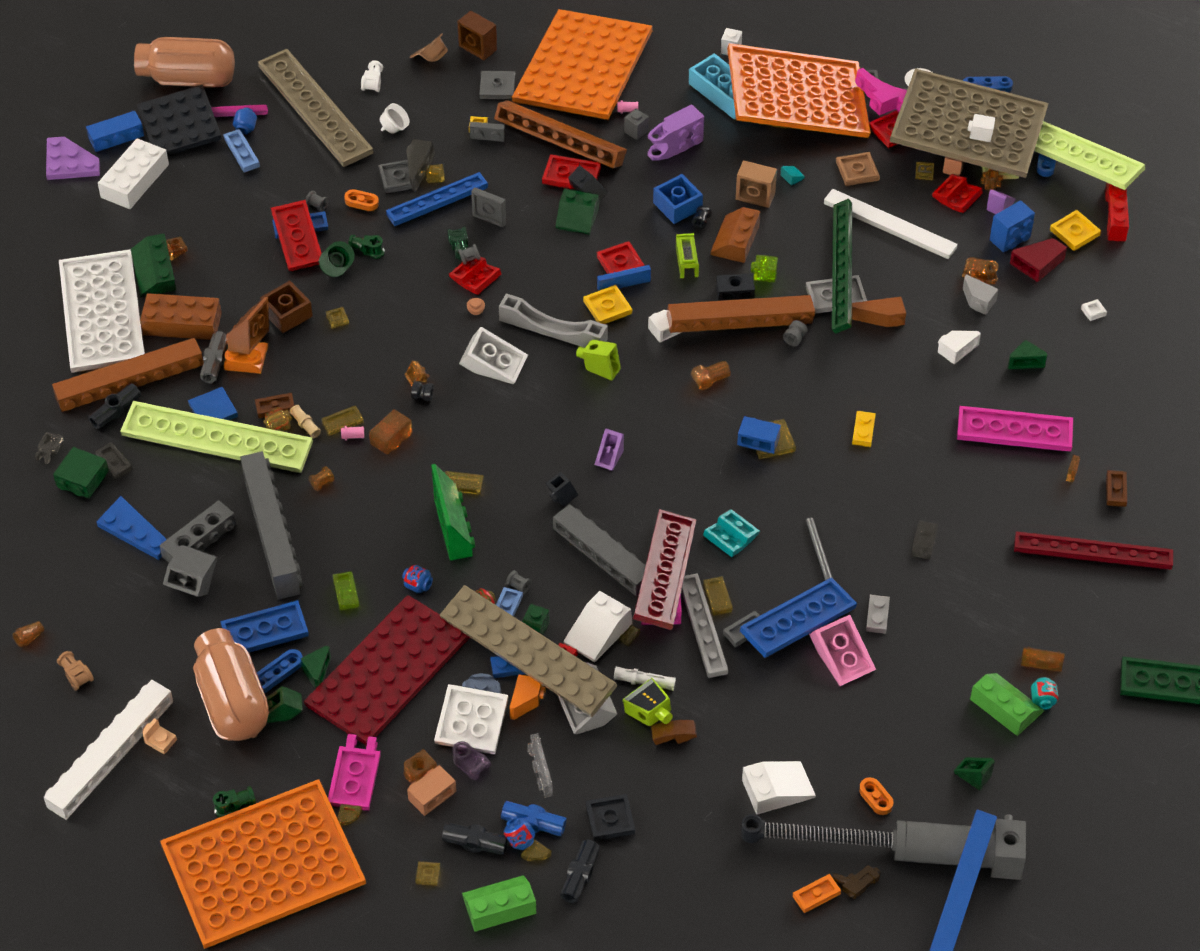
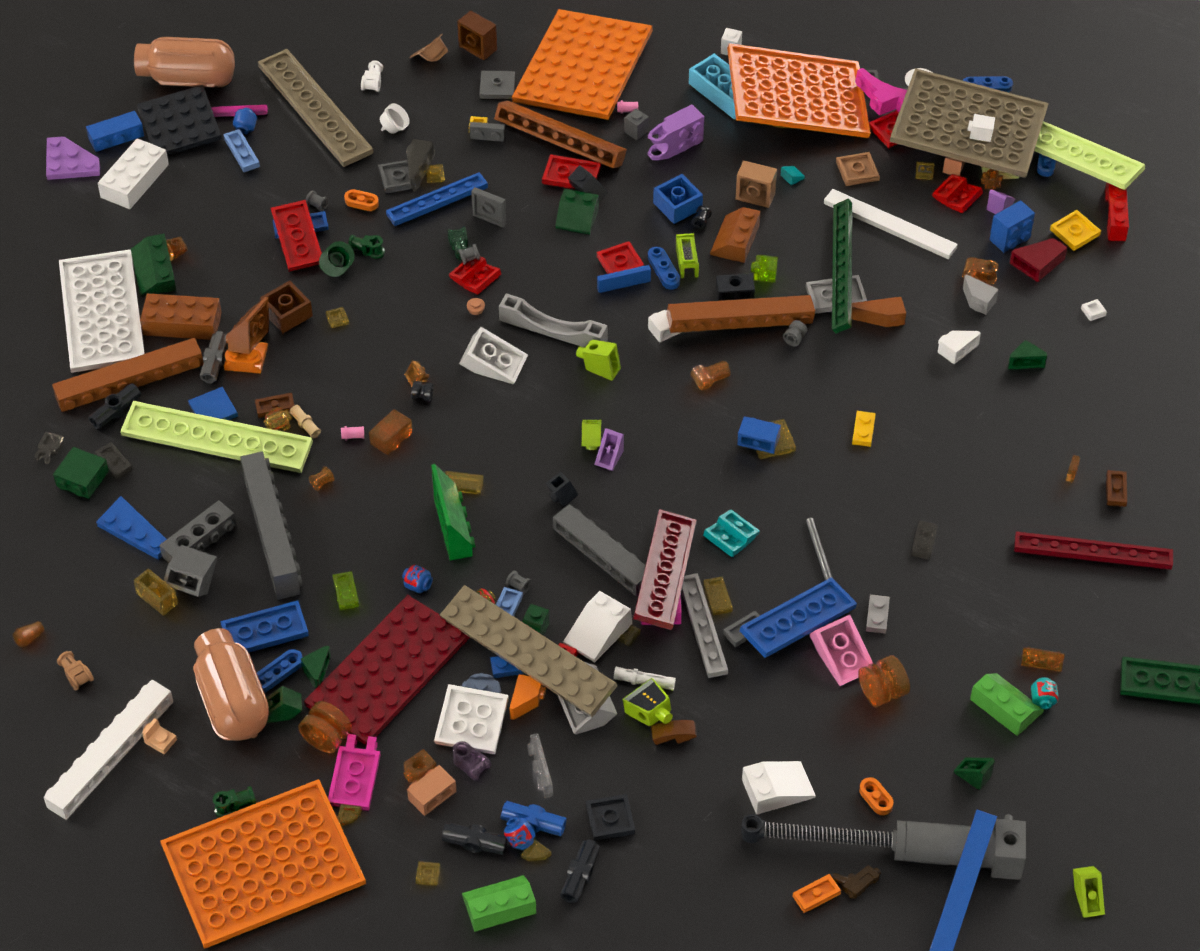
(155, 592): none -> clear yellow brick
(325, 727): none -> clear orange wheel
(348, 417): clear yellow tile -> none
(591, 434): none -> lime slope
(607, 305): yellow plate -> none
(667, 274): none -> blue plate
(884, 681): none -> clear orange wheel
(1015, 428): dark pink plate -> none
(1089, 891): none -> lime slope

